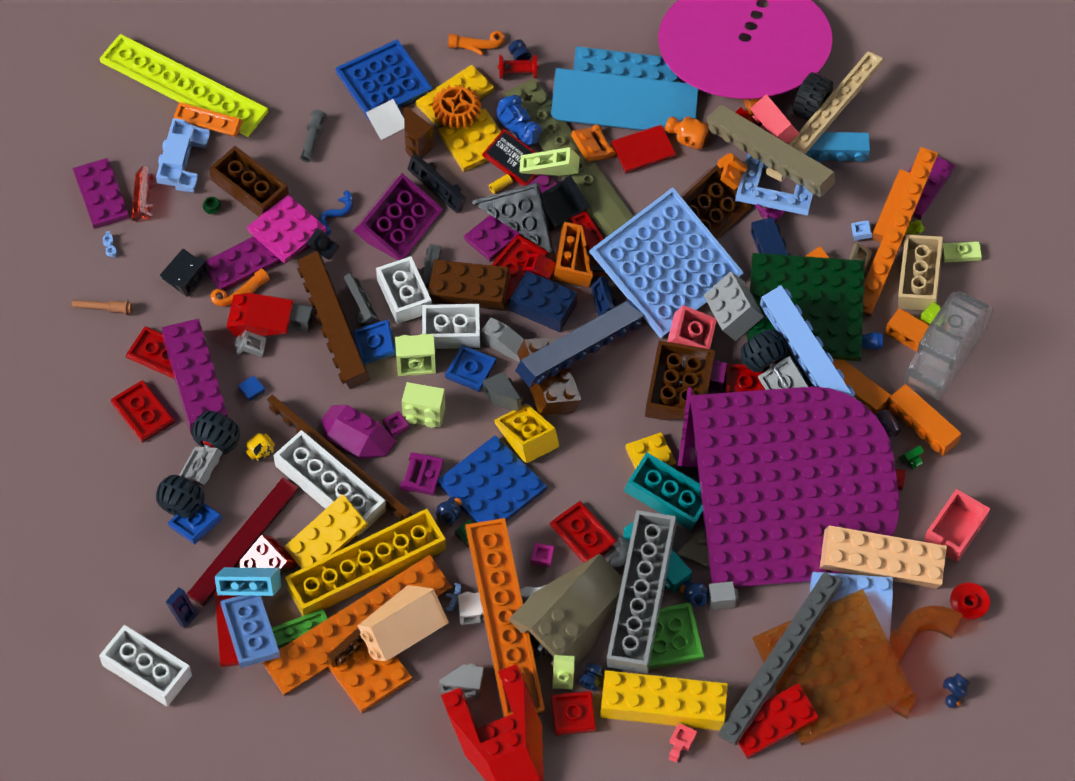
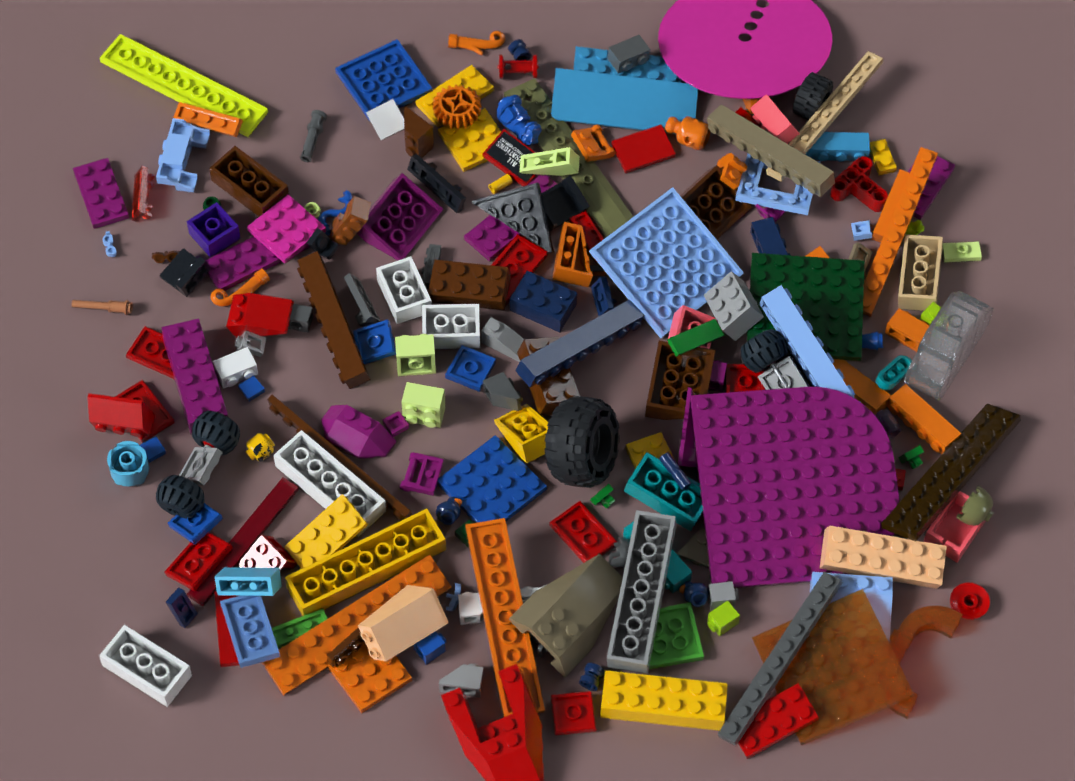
(120, 415): none -> red slope
(128, 464): none -> medium azure brick
(153, 449): none -> blue tile
(159, 257): none -> reddish brown piece
(198, 561): none -> red tile
(213, 229): none -> dark purple brick
(235, 367): none -> white brick
(311, 206): none -> yellowish green plate
(347, 225): none -> dark orange arch
(430, 647): none -> blue brick
(539, 265): red brick -> none
(542, 554): dark pink plate -> none
(563, 672): yellowish green plate -> none
(582, 441): none -> black tyre
(603, 496): none -> green tile
(628, 54): none -> dark grey brick
(673, 468): none -> dark blue piece
(681, 739): coral plate -> none
(695, 337): none -> green tile
(723, 618): none -> lime brick
(855, 180): none -> red beam
(882, 157): none -> yellow plate
(893, 372): none -> teal plate
(950, 472): none -> dark brown plate
(958, 687): dark blue animal -> none
(977, 508): none -> olive cylinder

